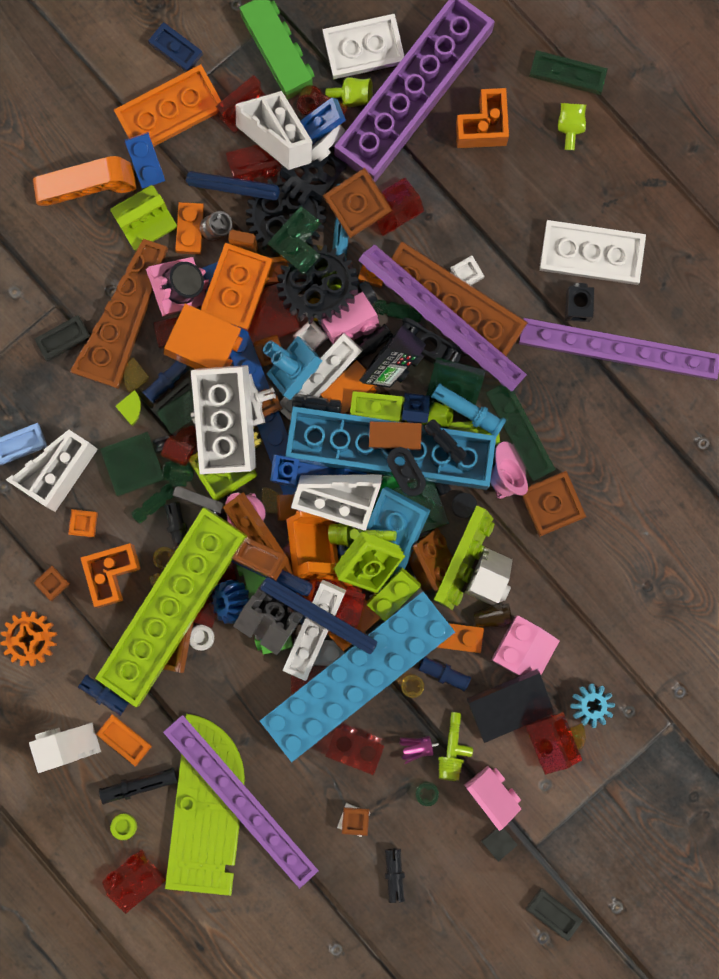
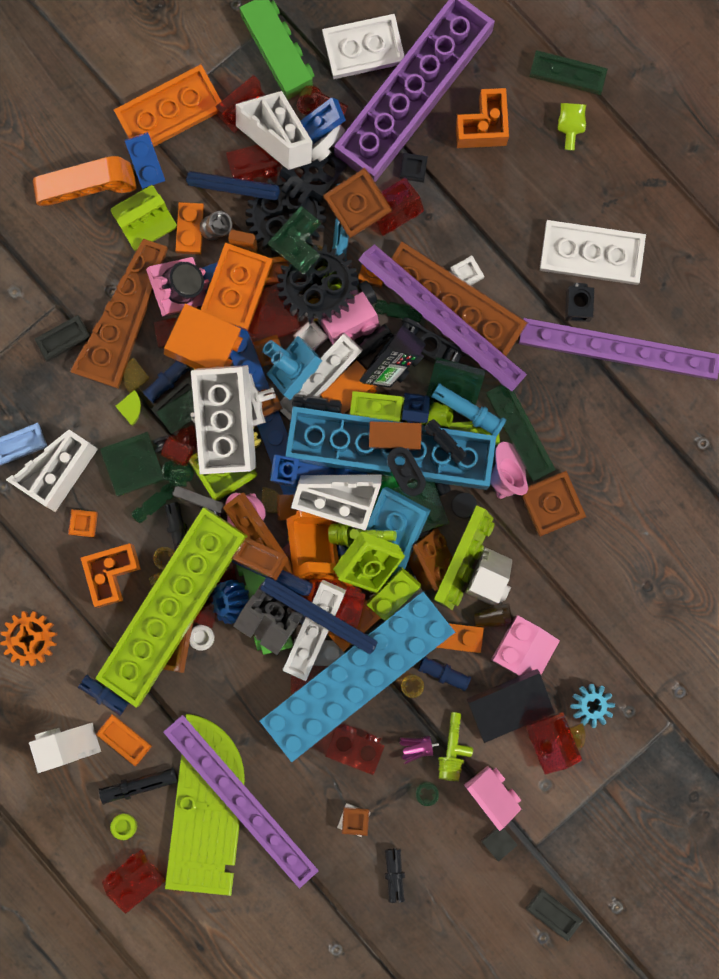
(51, 583): dark orange tile -> none
(175, 47): dark blue plate -> none
(353, 92): lime piece -> none
(413, 167): none -> black tile

